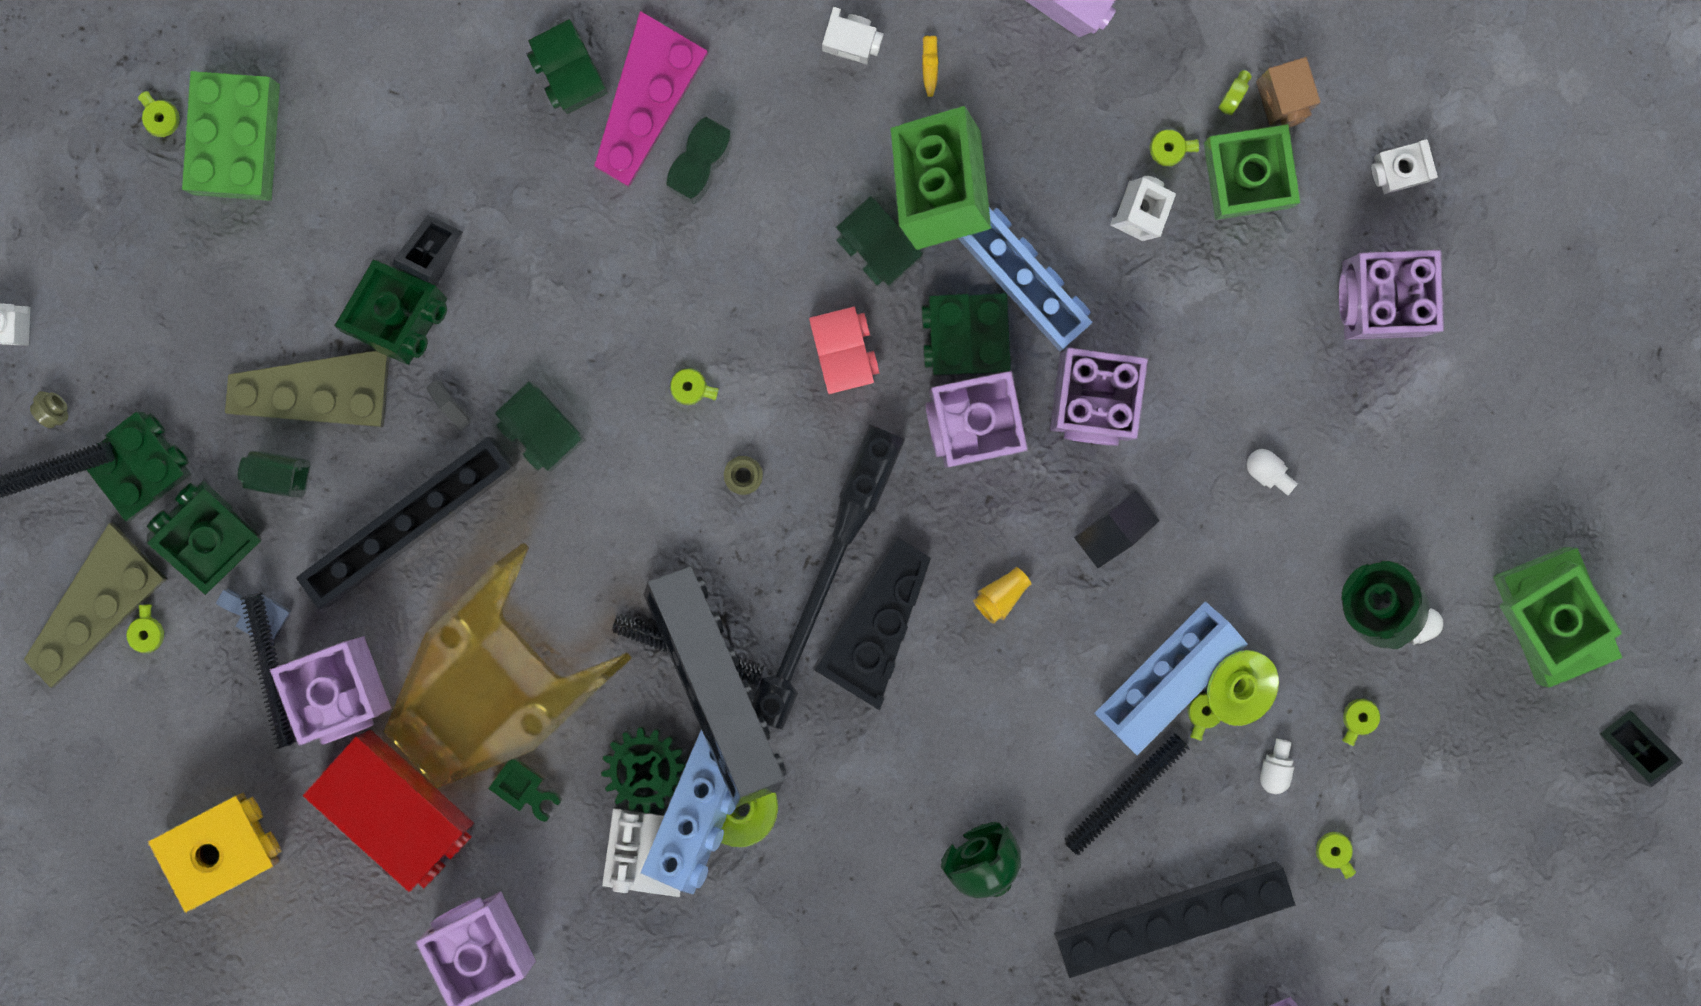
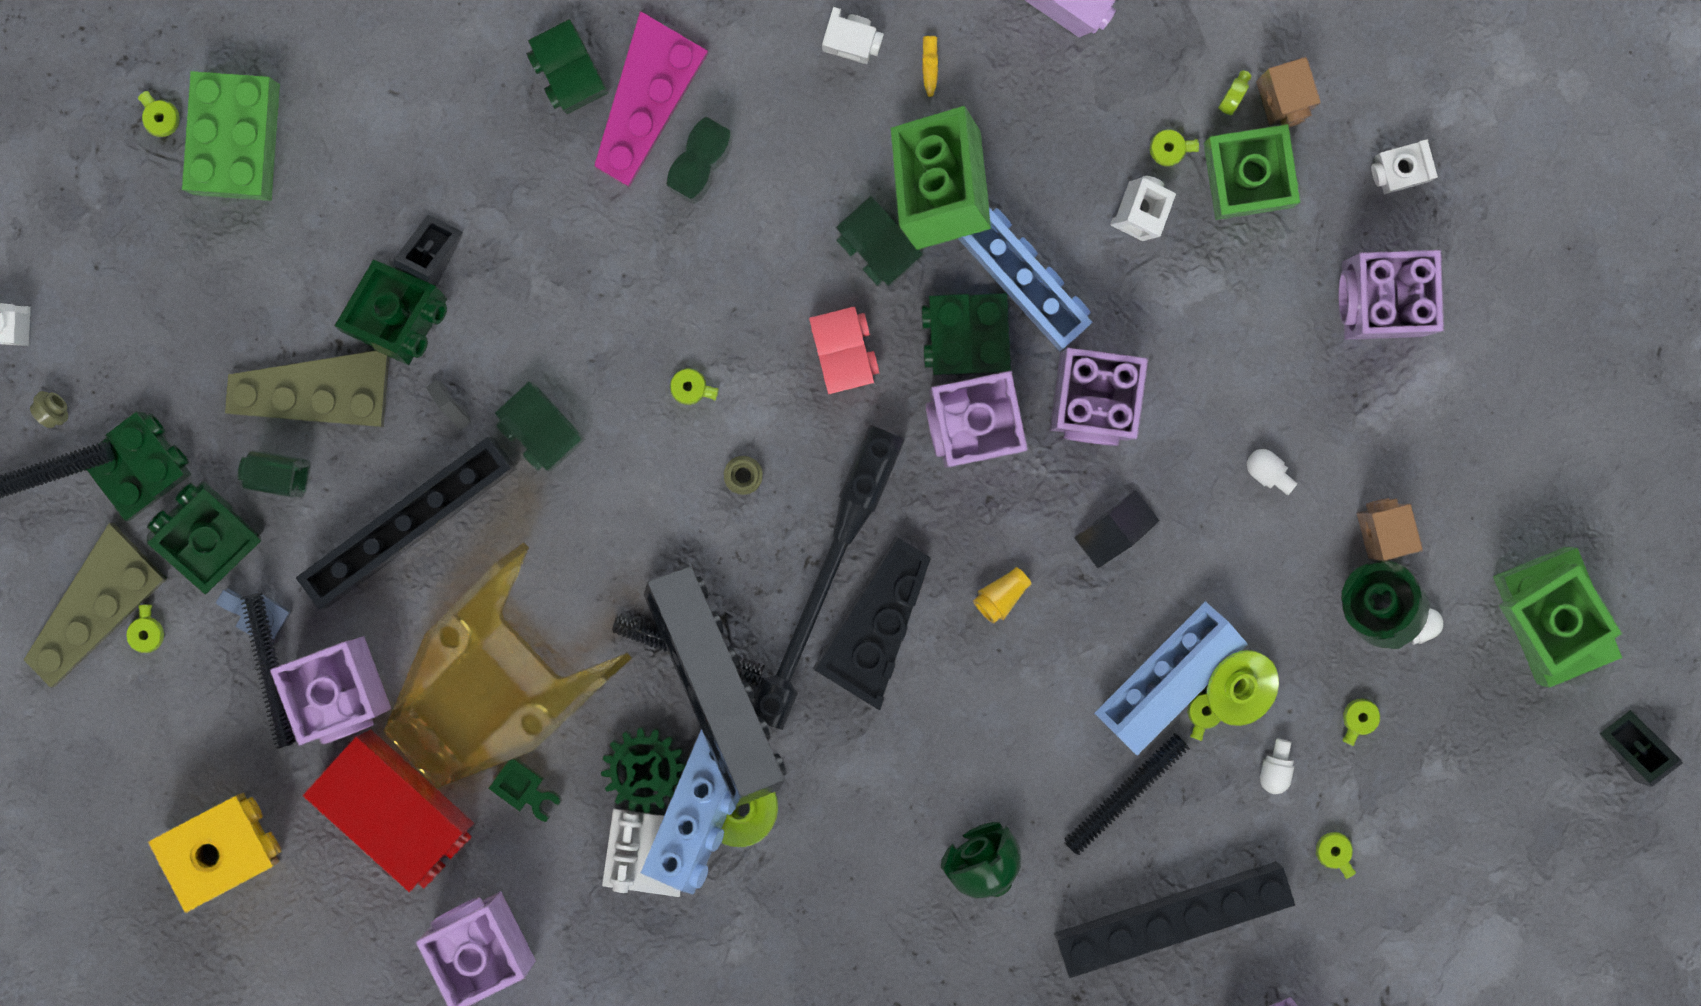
(1389, 529): none -> medium nougat brick

